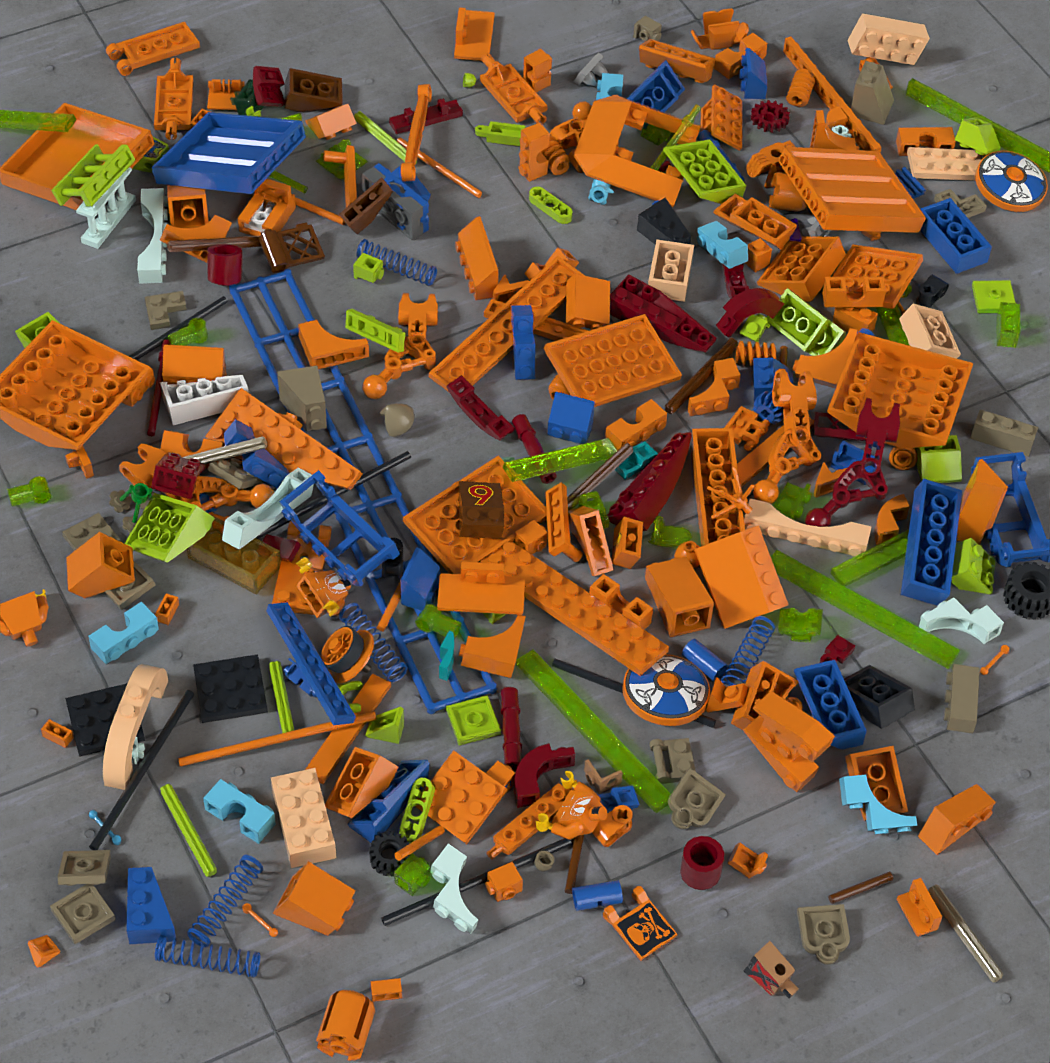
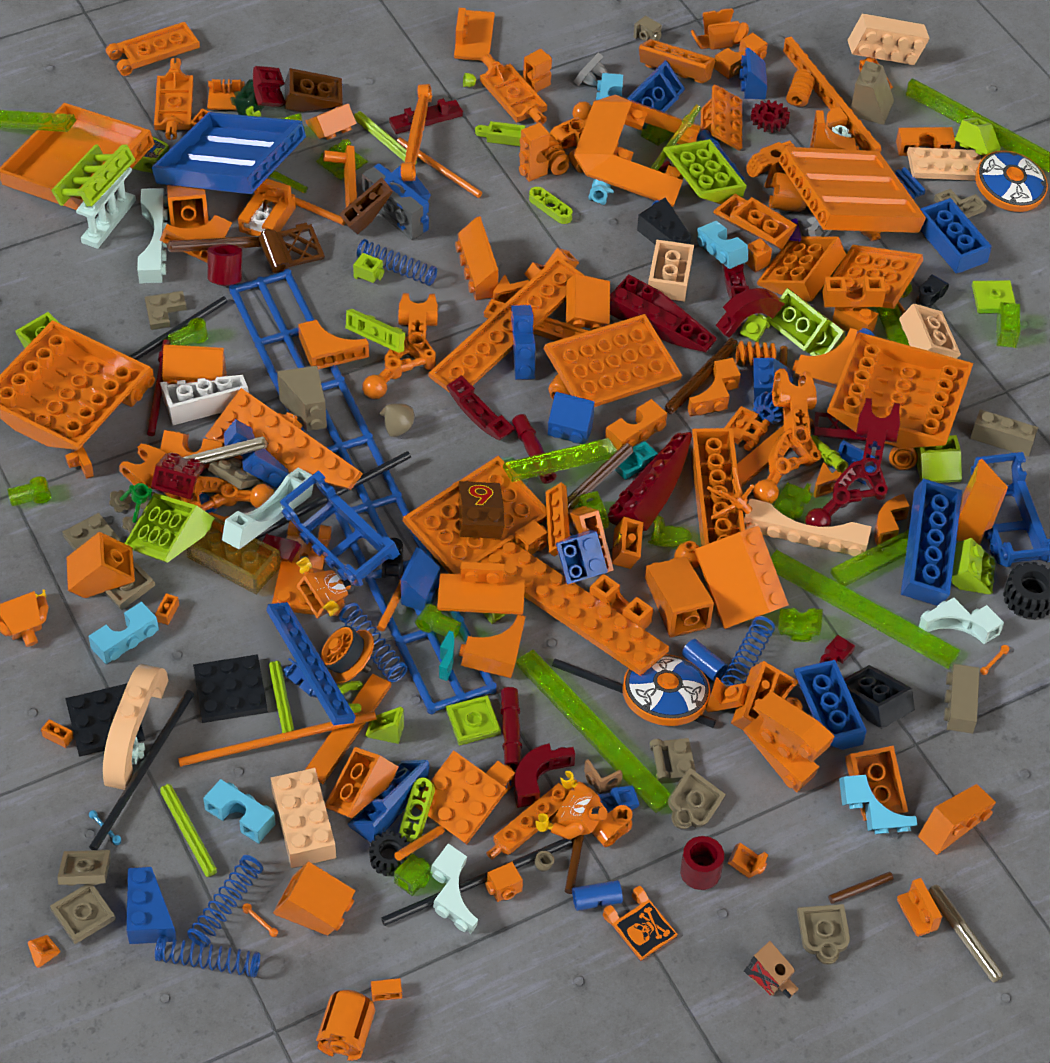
(581, 556): none -> slope
(830, 456): none -> lime pin

